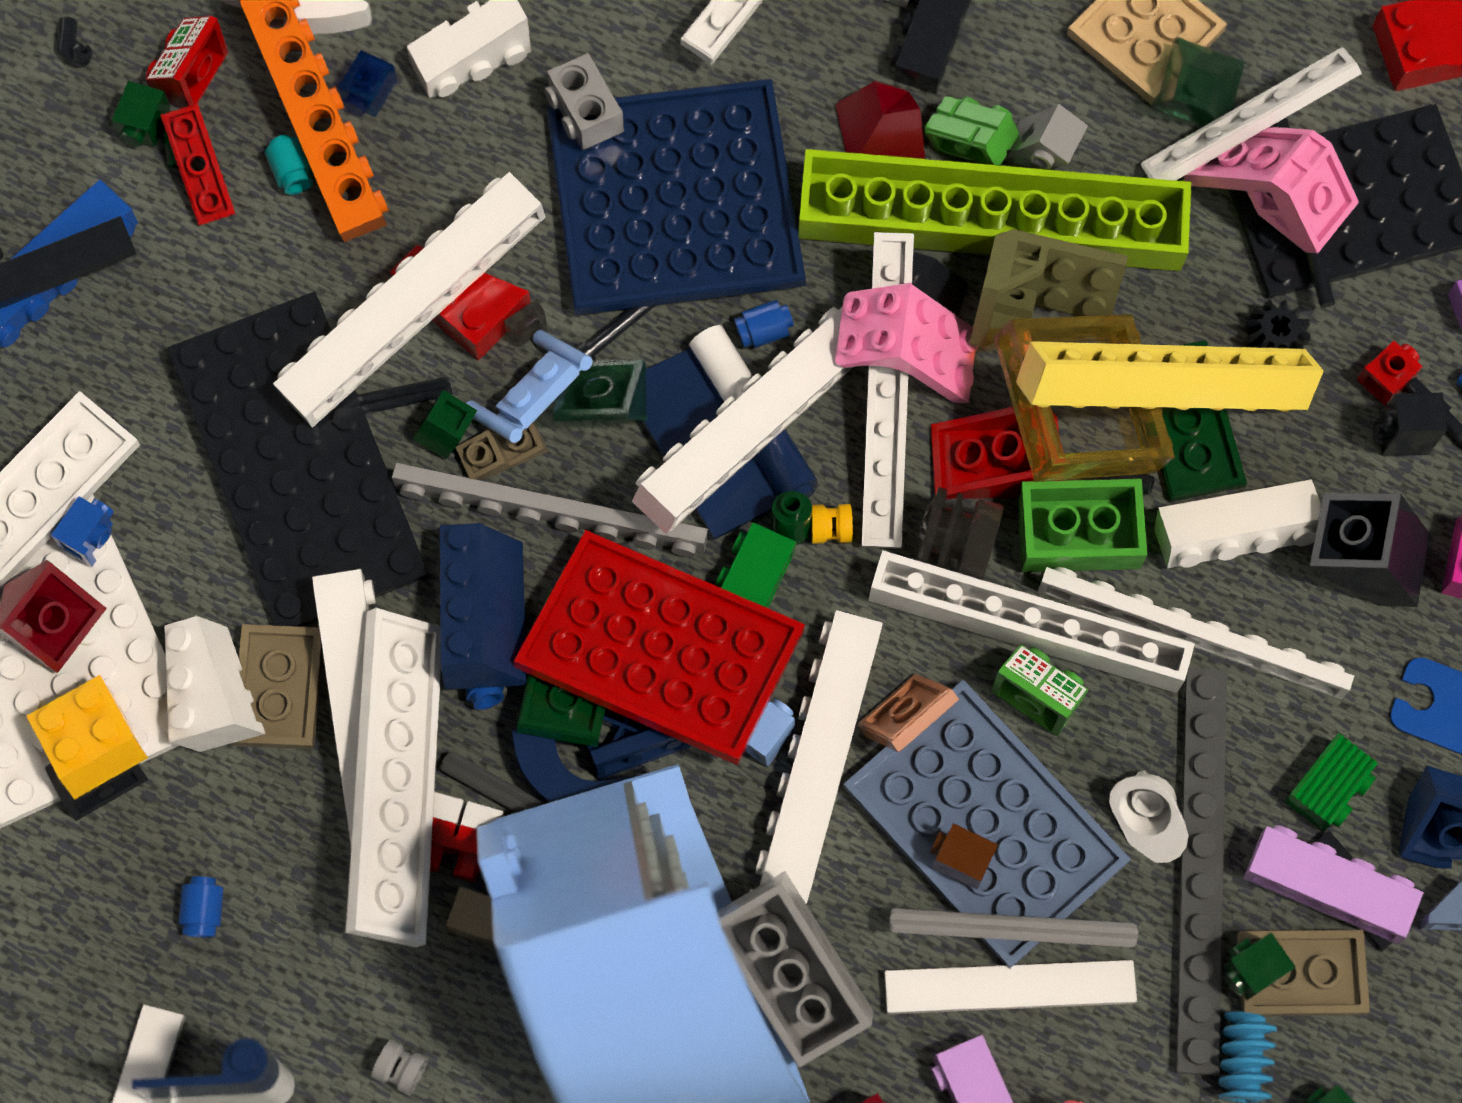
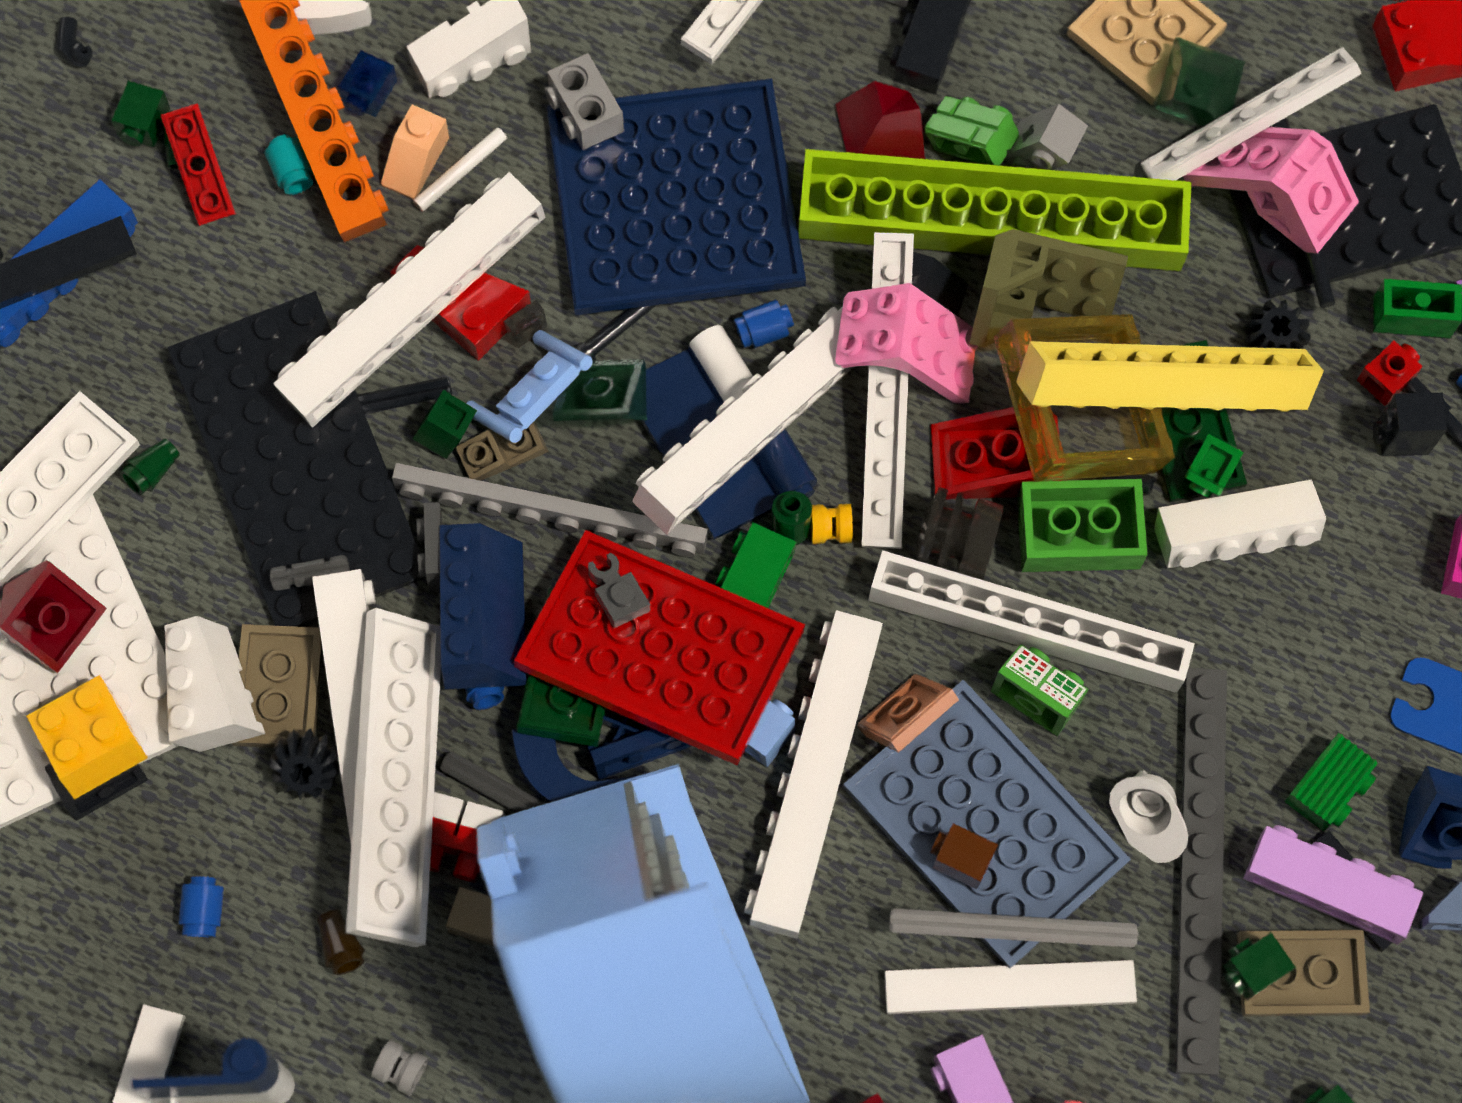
(84, 529): blue brick -> none
(149, 467): none -> dark green cone
(188, 61): red slope -> none
(302, 573): none -> dark grey axle
(305, 763): none -> black gear
(340, 949): none -> dark brown cone
(414, 151): none -> light nougat slope
(429, 532): none -> dark grey plate
(459, 169): none -> white bar
(618, 596): none -> dark grey plate
(794, 970): light grey brick -> none
(1207, 636): white plate -> none
(1213, 466): none -> green bracket
(1246, 1058): dark azure piece -> none
(1371, 546): black slope -> none
(1417, 308): none -> green brick

